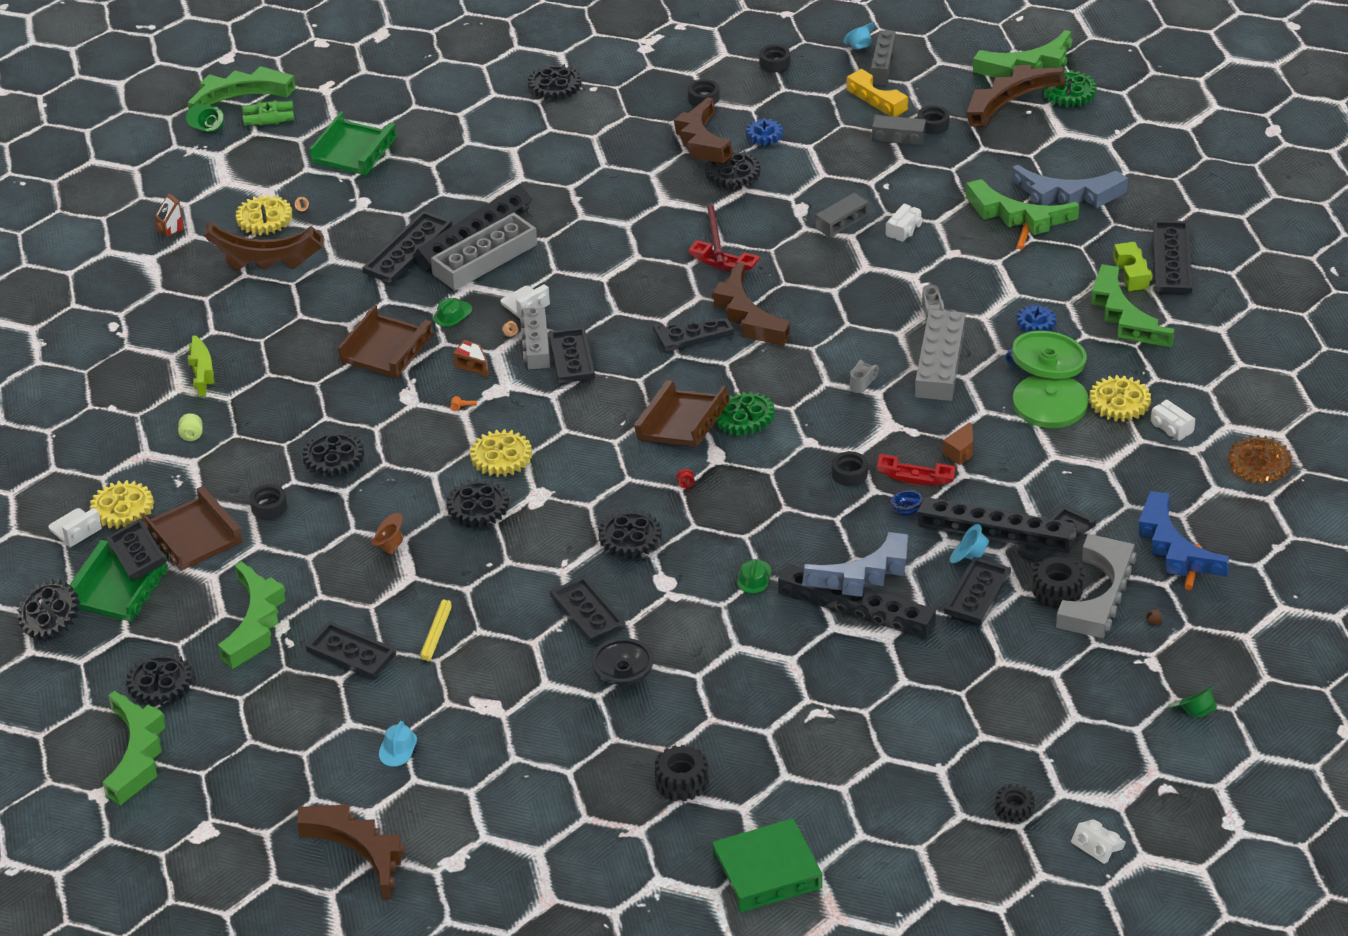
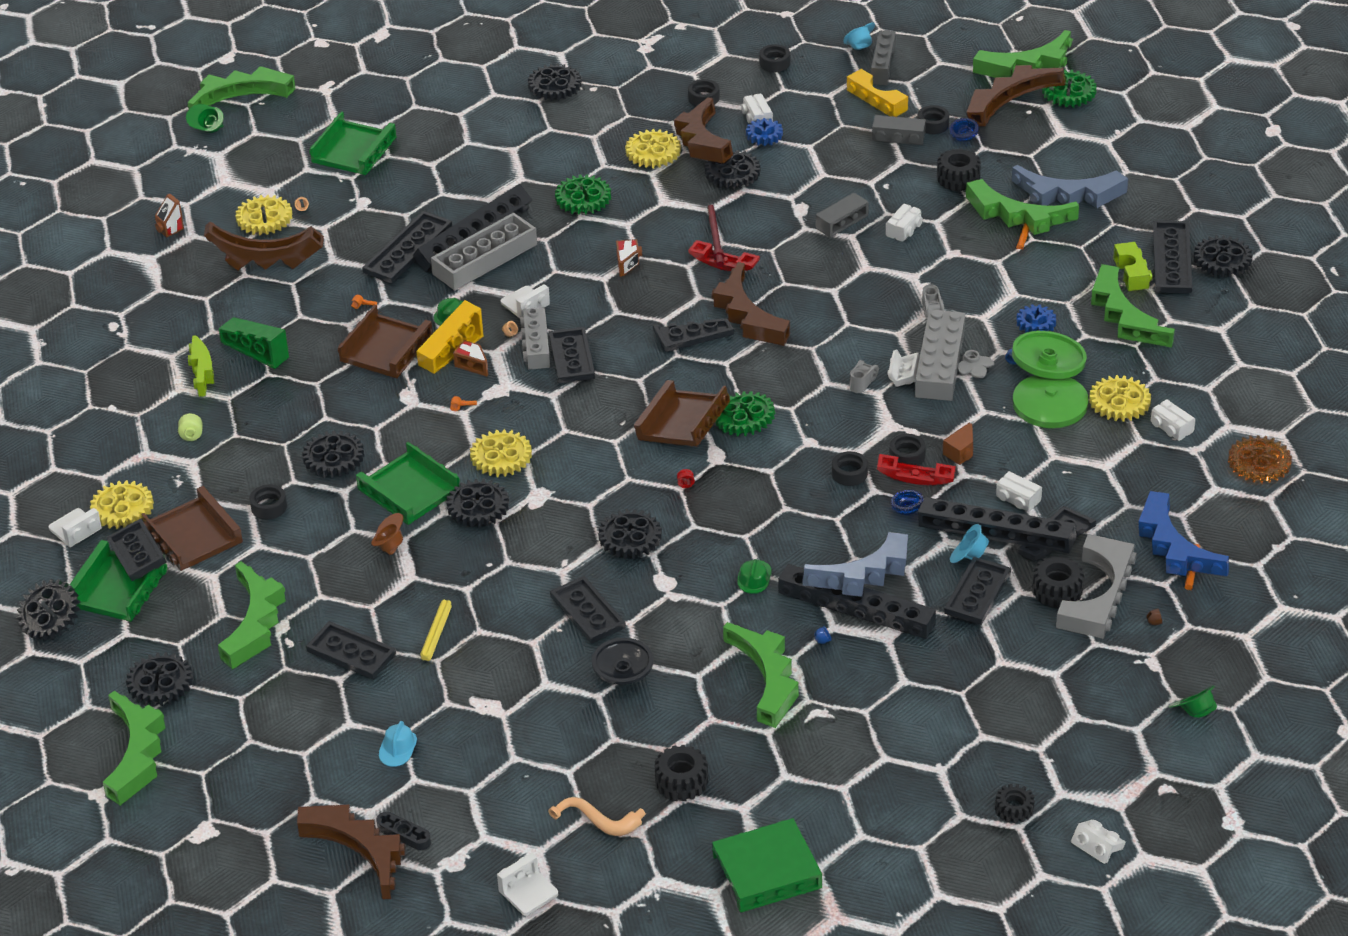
(256, 340): none -> green wedge
(268, 113): bright green pin -> none
(358, 300): none -> orange hand
(407, 838): none -> black beam
(409, 484): none -> green panel
(461, 325): none -> yellow wedge
(525, 885): none -> white bracket
(572, 198): none -> green gear
(615, 828): none -> light nougat animal
(627, 255): none -> slope
(653, 148): none -> light yellow gear
(756, 108): none -> white brick
(767, 653): none -> bright green arch
(822, 635): none -> blue hinge
(903, 369): none -> white bracket
(908, 441): none -> black tyre
(958, 168): none -> black tyre
(964, 129): none -> clear blue hat
(974, 364): none -> light grey plate
(1018, 491): none -> white brick
(1223, 256): none -> black gear

